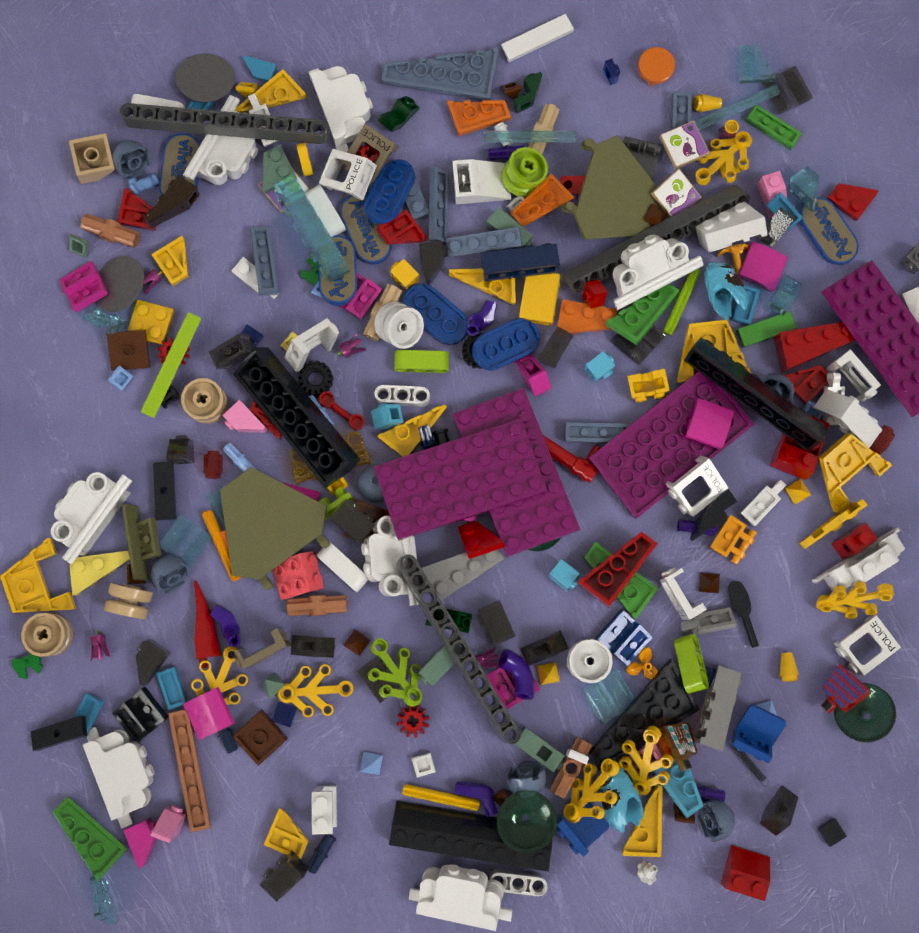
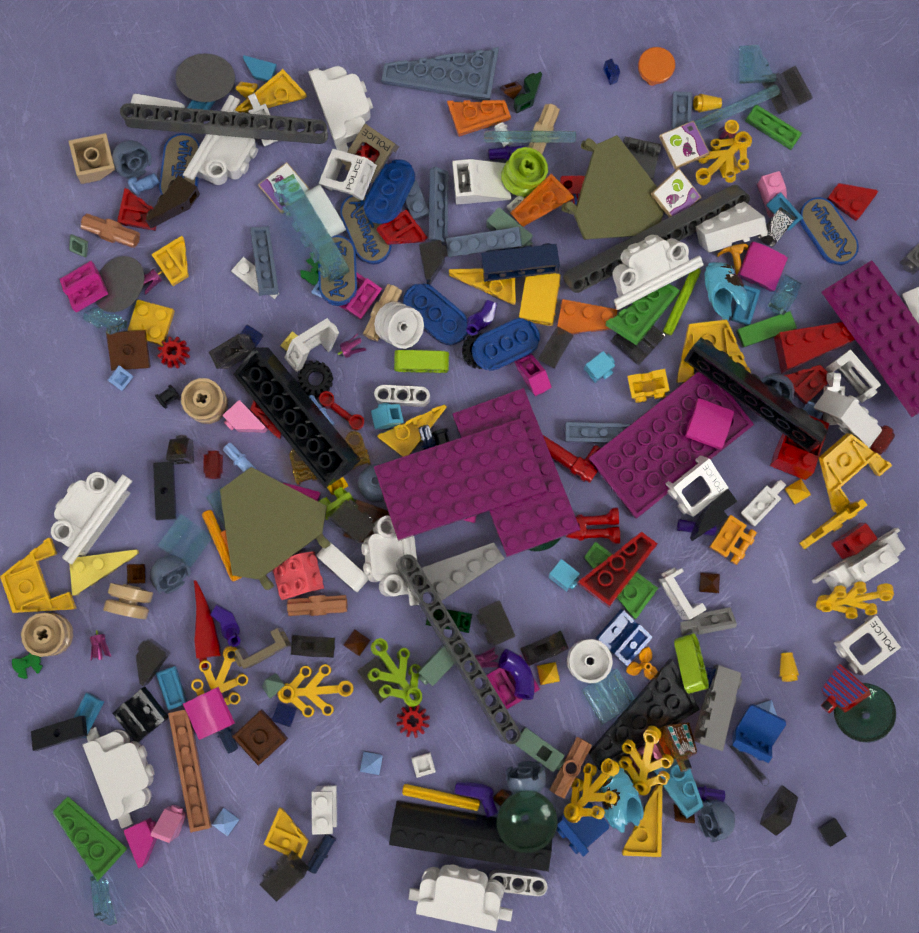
(142, 541): olive bracket -> none
(171, 365): lime sticker -> none
(225, 821): none -> light blue slope
(275, 168): sand green wing -> none
(304, 159): yellow beam -> none
(400, 114): dark green slope -> none
(404, 274): yellow brick -> none
(478, 539): red wing -> none
(537, 38): white tile -> none
(577, 756): white tile -> none
(594, 294): red plate -> none
(611, 533): none -> red piece
(647, 872): white plant -> none
(654, 215): reddish brown slope -> none
(742, 606): black piece -> none
(747, 873): red slope -> none
(805, 187): clear light blue slope -> none

